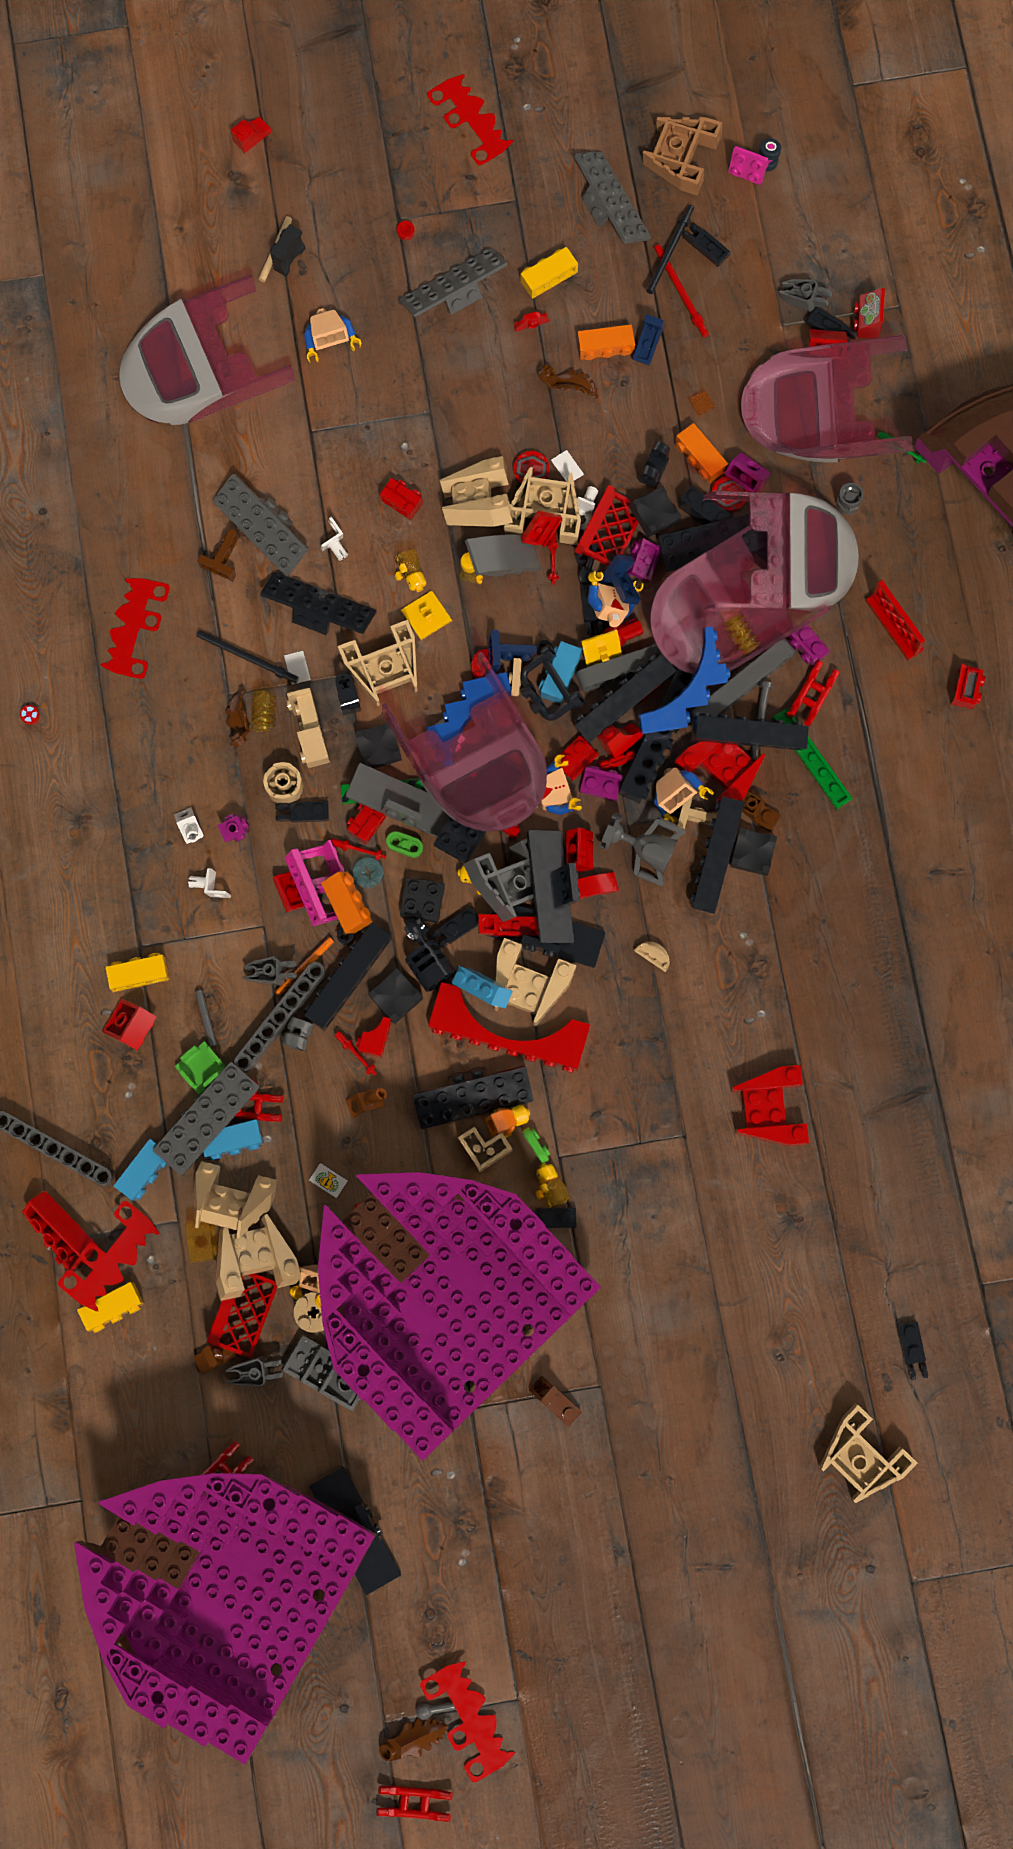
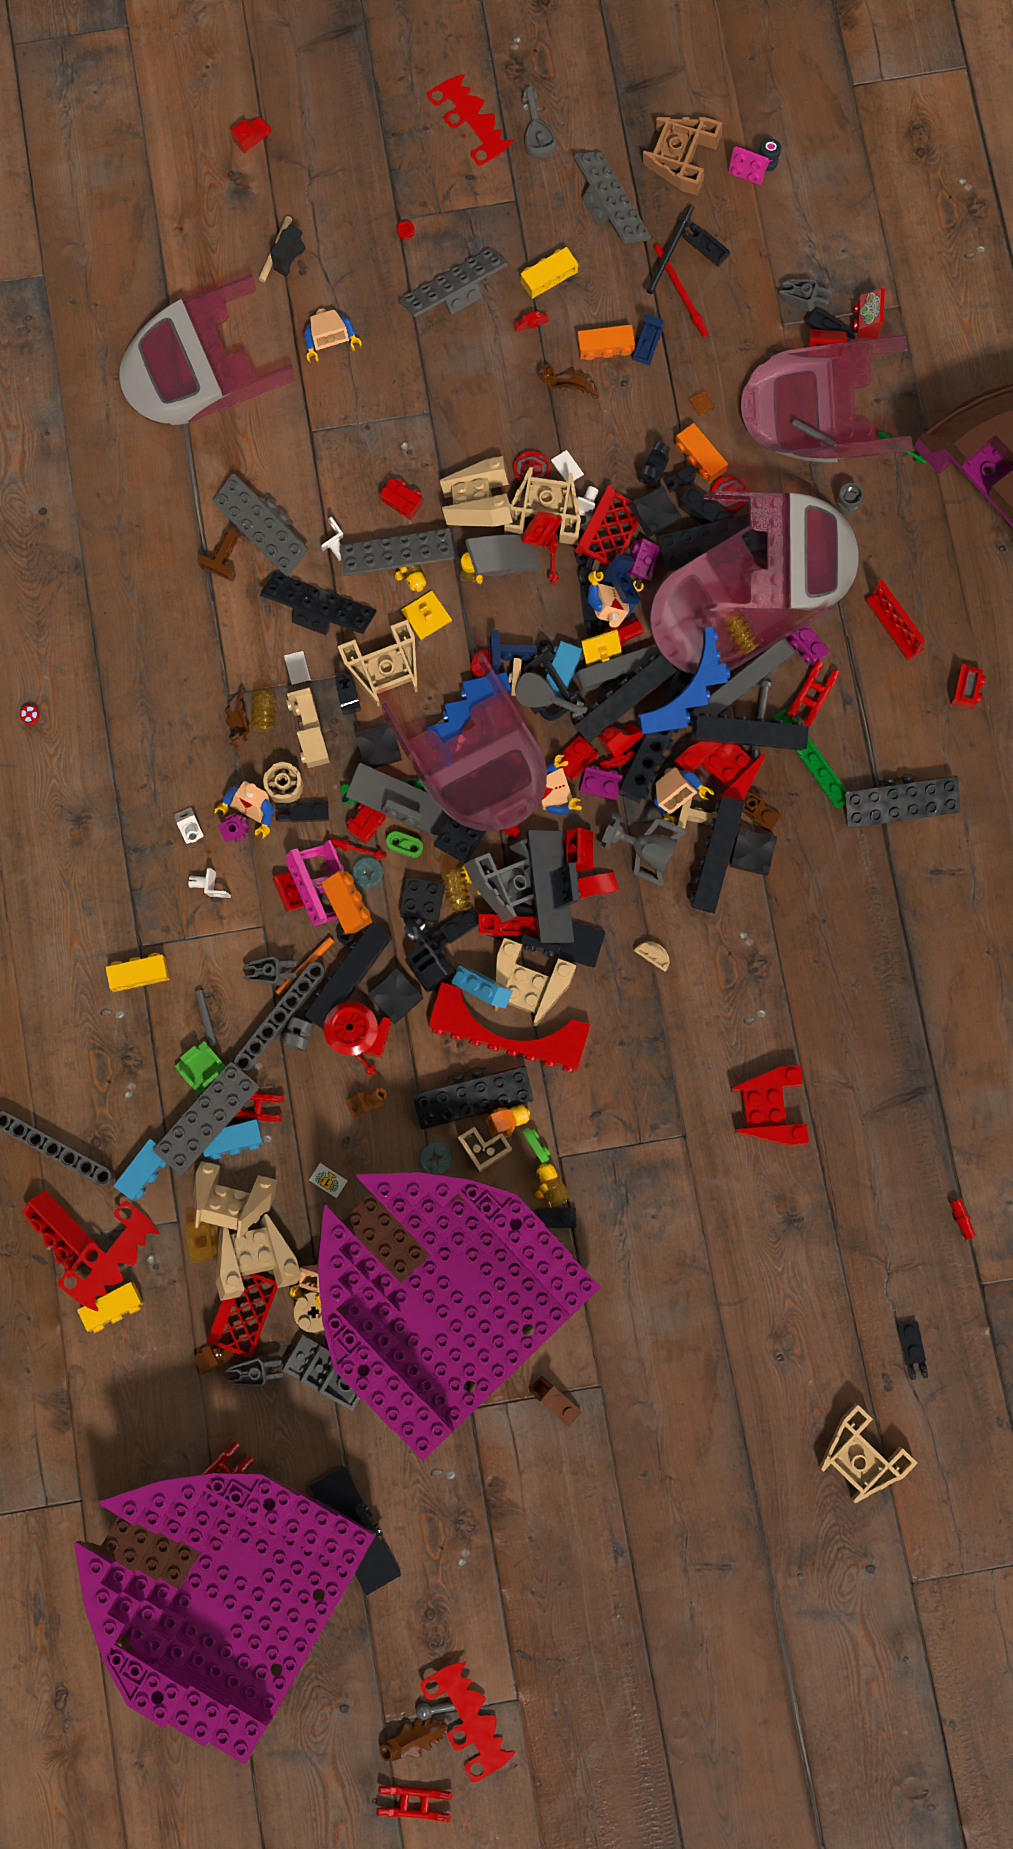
(129, 1024): red slope -> none
(134, 617): red piece -> none
(251, 802): none -> torso
(280, 671): black bar -> none
(350, 1041): none -> red piece
(396, 552): none -> dark grey bracket
(444, 1162): none -> clear light blue gear
(457, 889): none -> clear yellow piece
(536, 692): none -> dark grey piece
(539, 137): none -> dark grey piece
(683, 477): none -> black plate
(747, 473): magenta brick -> none
(815, 434): none -> dark grey bar
(902, 800): none -> black bracket
(963, 1219): none -> red pin

